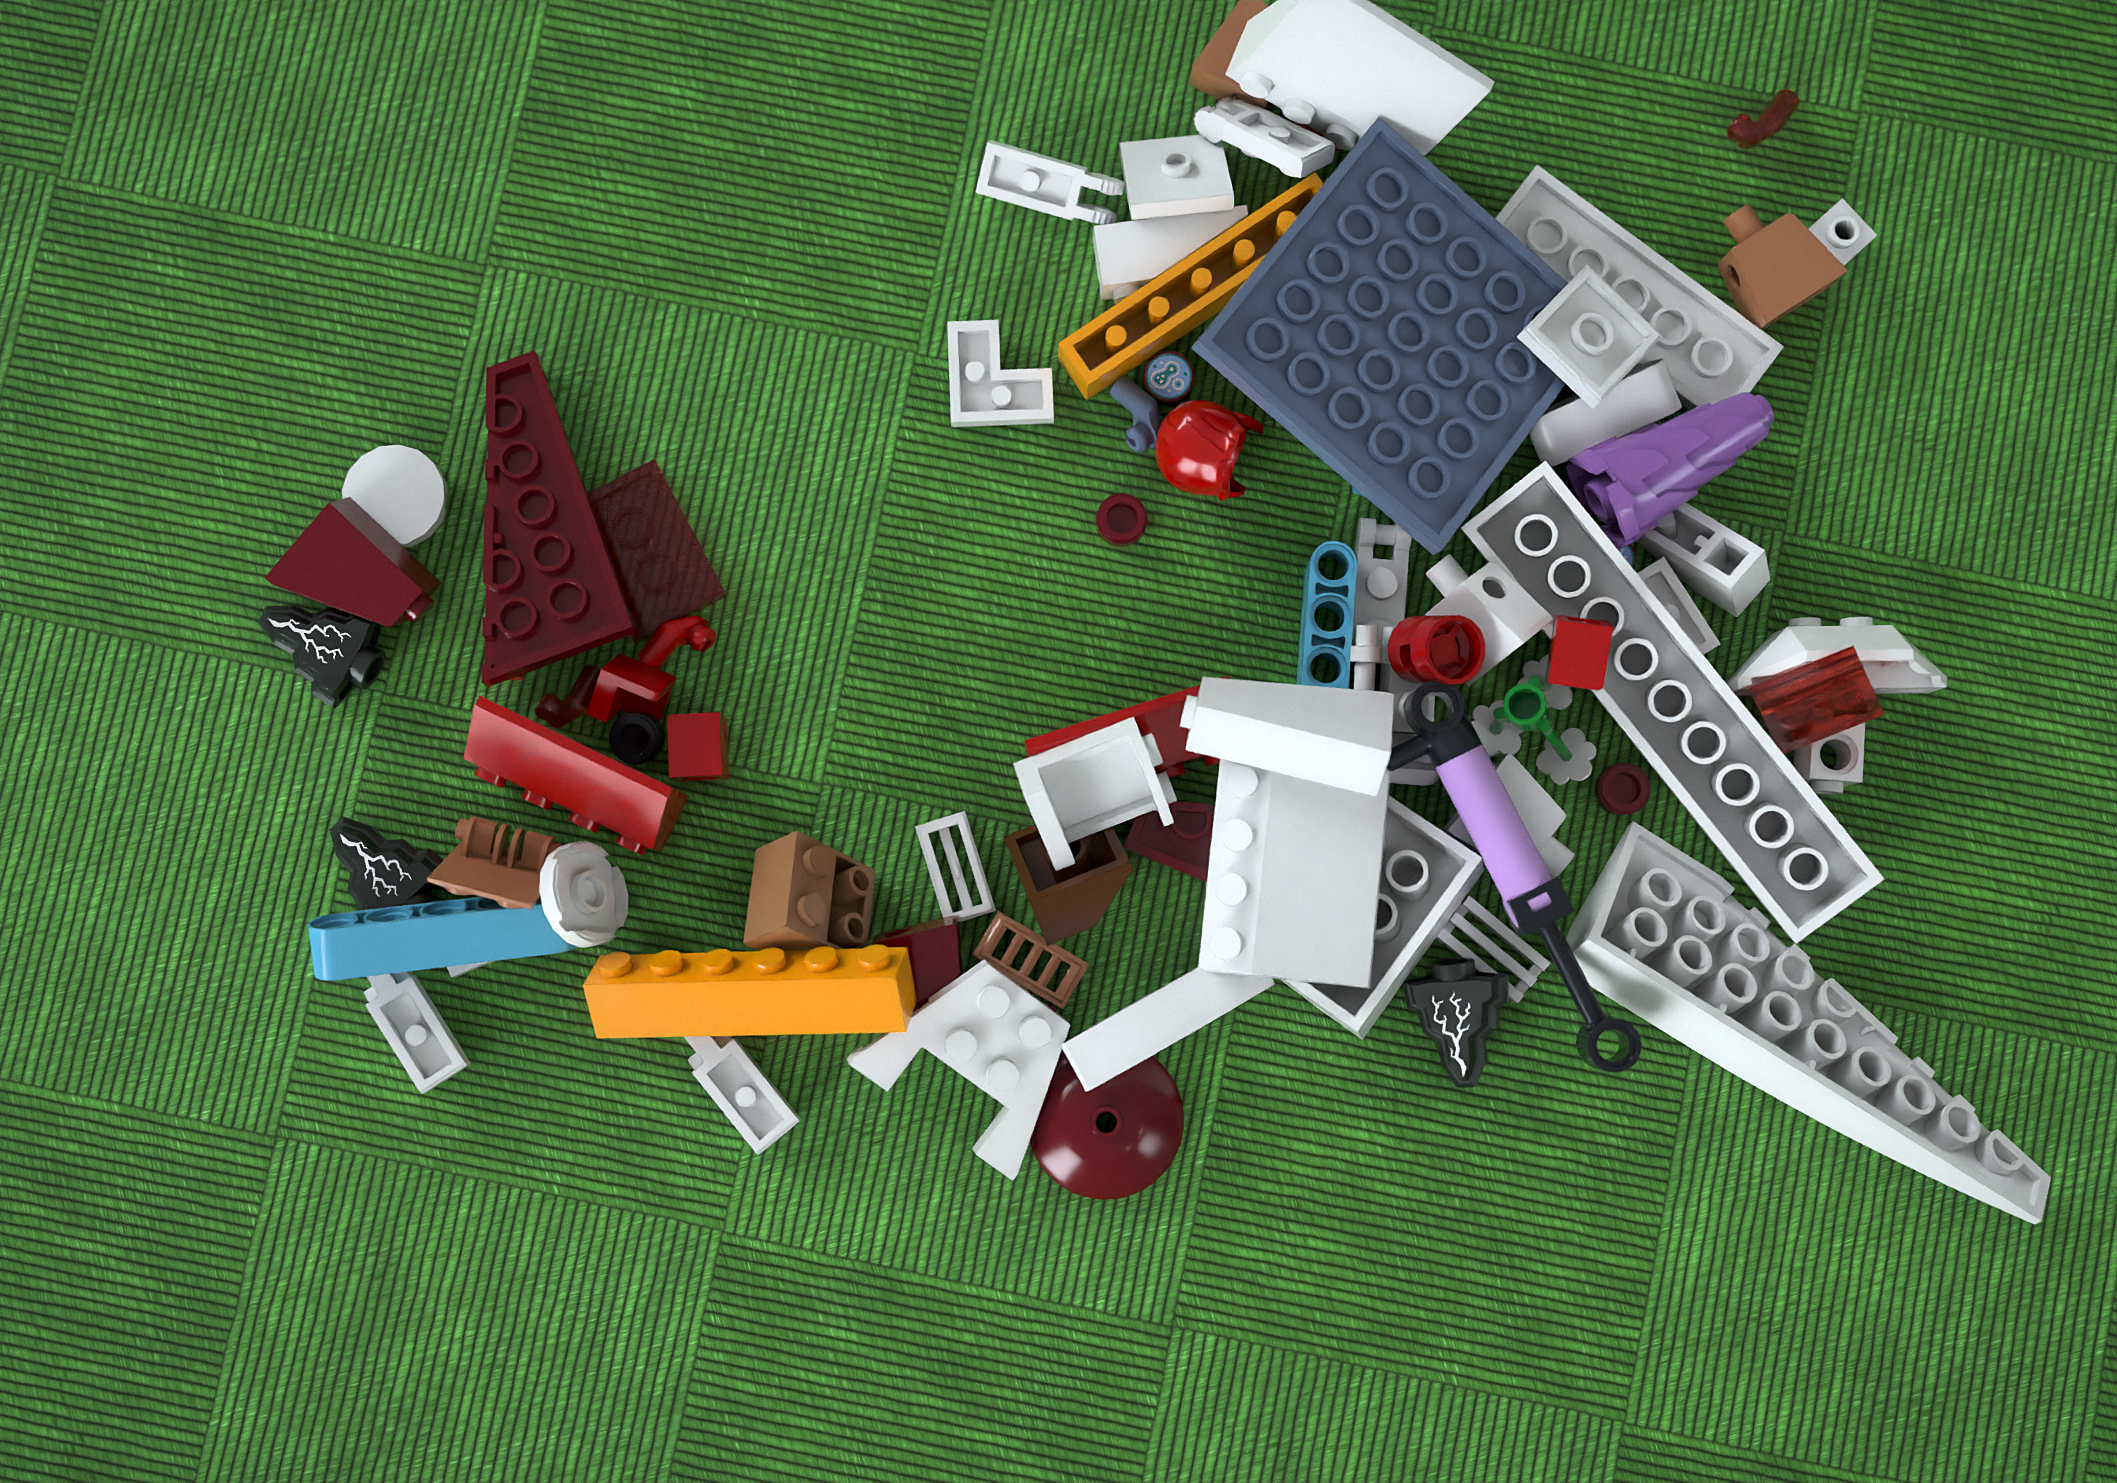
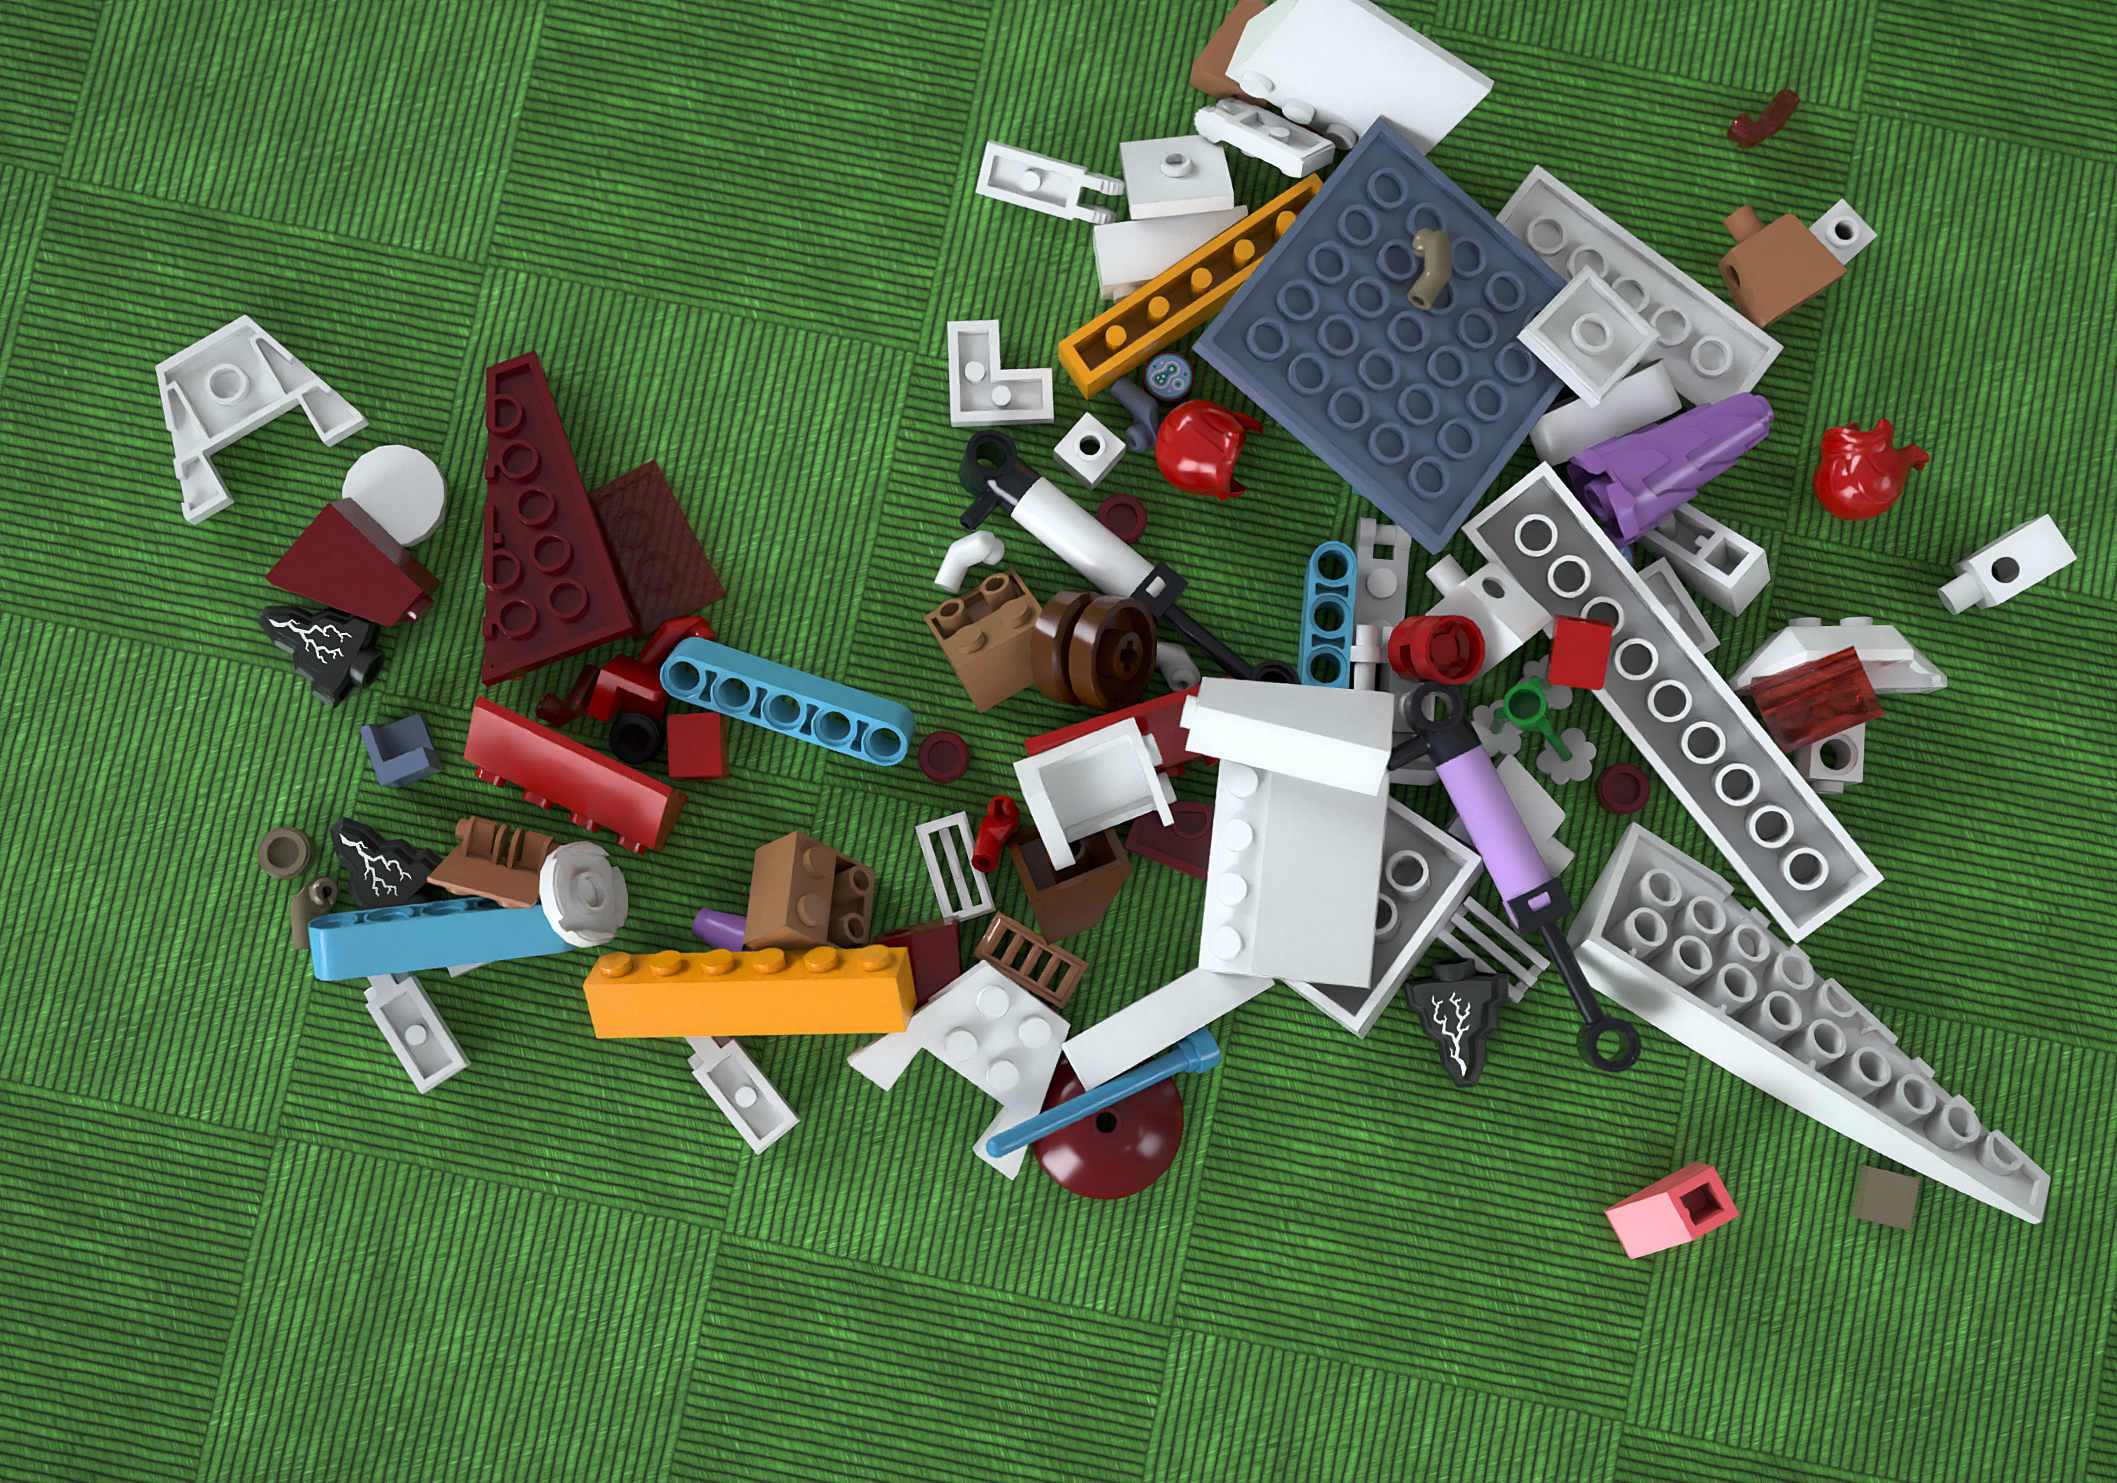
(229, 390): none -> white wing
(286, 853): none -> dark tan tile
(311, 902): none -> dark tan arm
(401, 751): none -> sand blue panel
(721, 930): none -> medium lavender cone
(765, 708): none -> medium azure beam
(943, 757): none -> dark red tile
(965, 553): none -> white arm
(989, 637): none -> medium nougat slope
(994, 831): none -> red arm
(1089, 468): none -> white plate
(1090, 547): none -> piece
(1093, 650): none -> reddish brown wheel
(1177, 666): none -> white arm
(1194, 1053): none -> dark azure piece
(1438, 267): none -> dark tan arm
(1672, 1211): none -> coral slope
(1863, 470): none -> red hair
(1886, 1197): none -> dark tan tile
(2019, 559): none -> white torso

